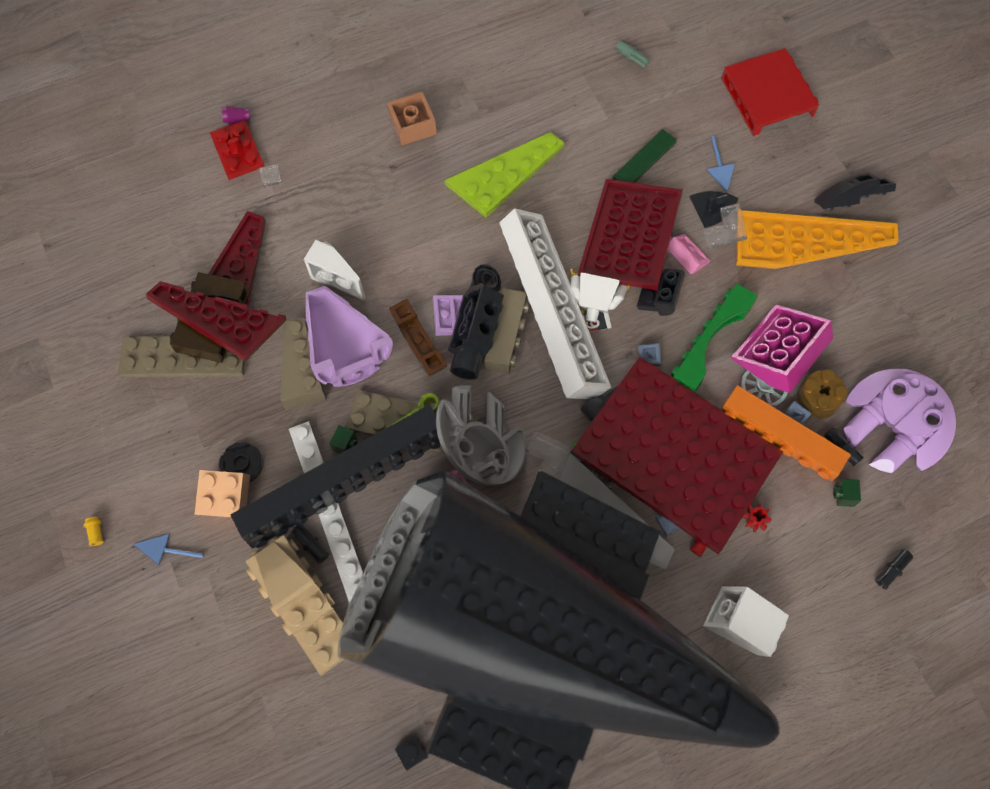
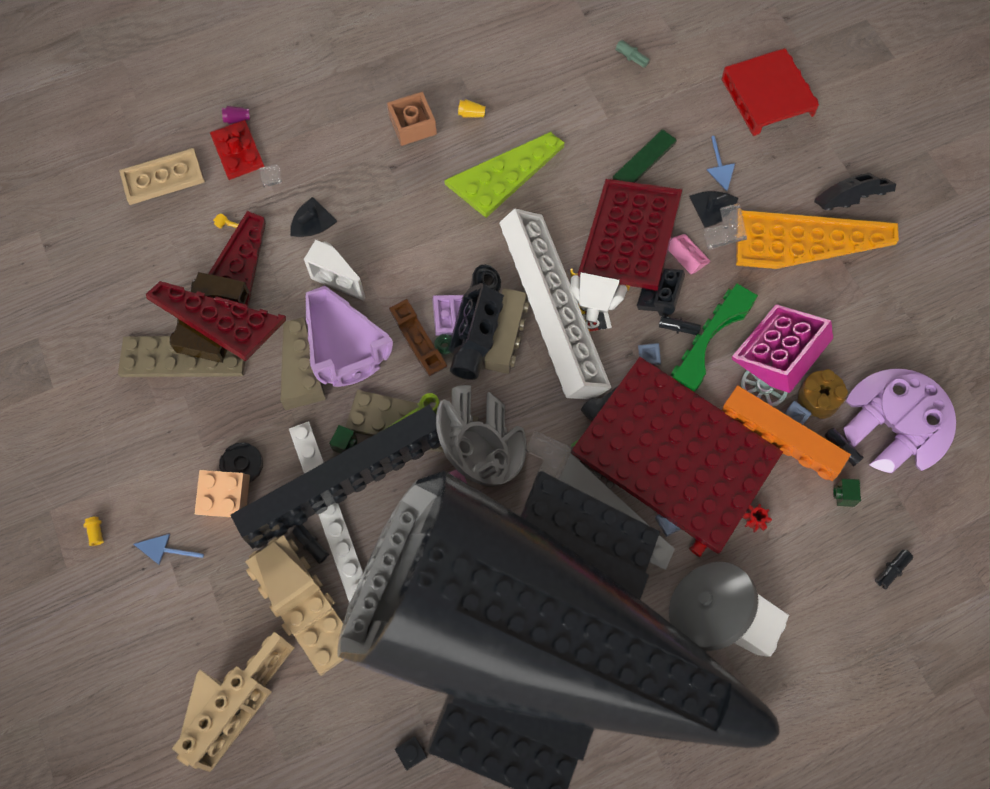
(161, 176): none -> tan plate
(215, 705): none -> tan wedge
(220, 220): none -> yellow hand
(311, 219): none -> black shield
(444, 338): none -> clear green plate
(470, 109): none -> yellow cone
(679, 325): none -> black axle
(714, 605): none -> dark grey dish

